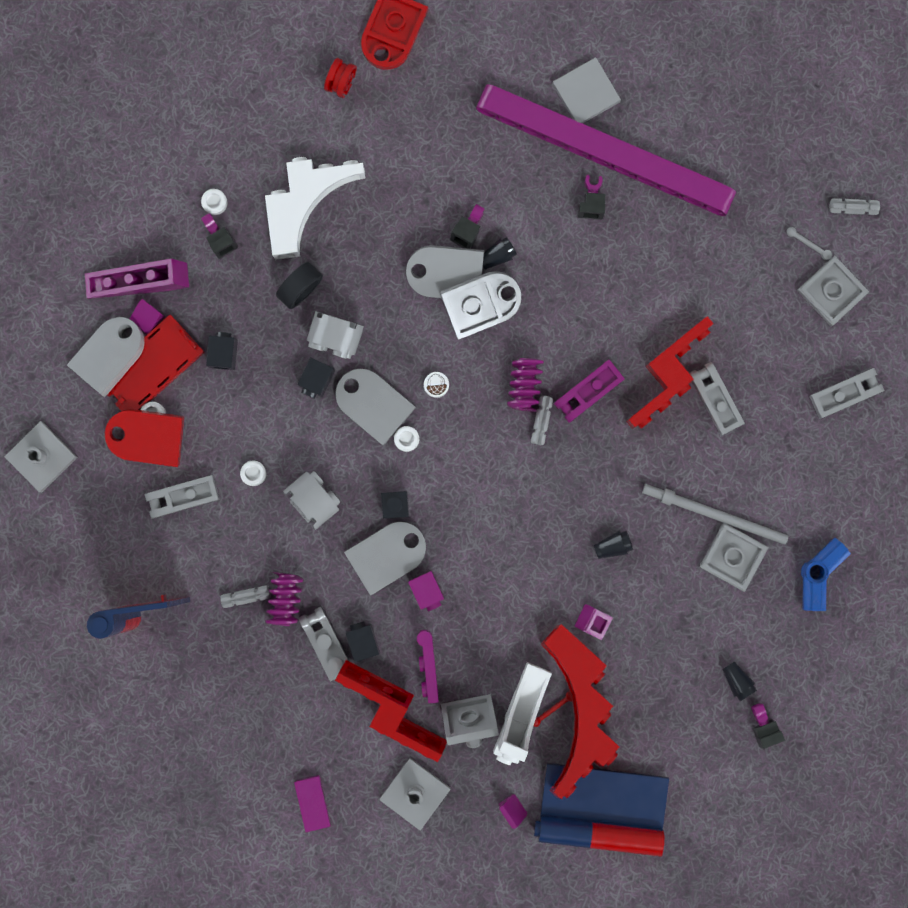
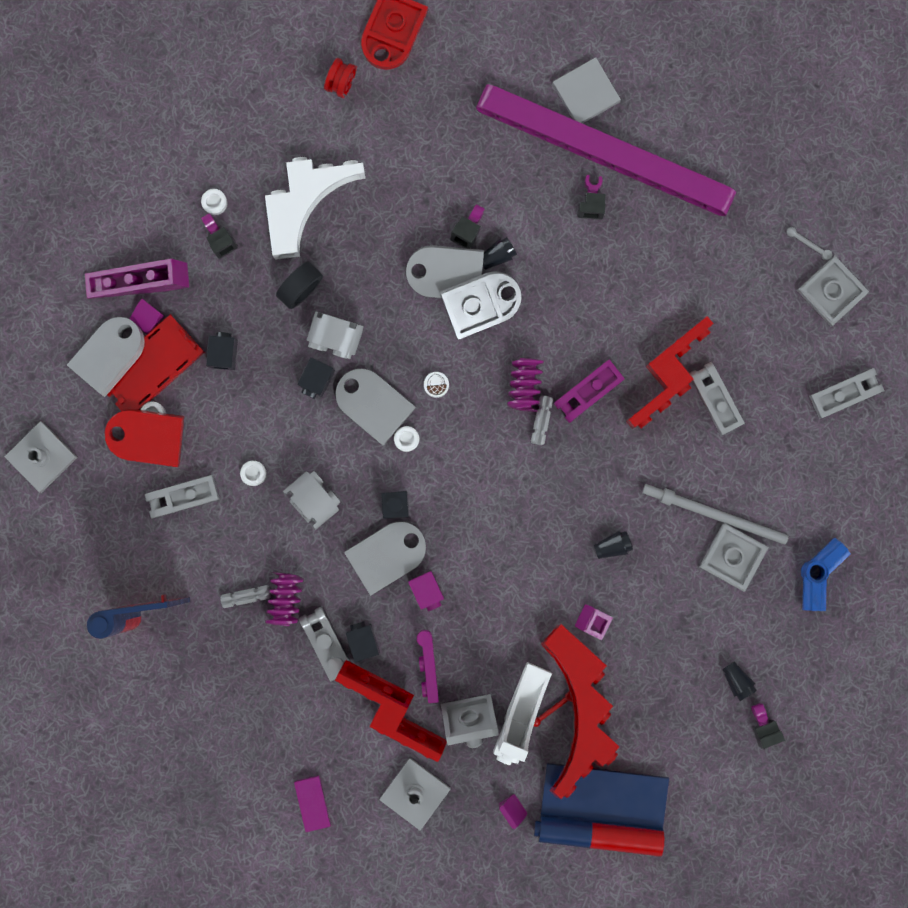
(854, 206): light grey axle -> none

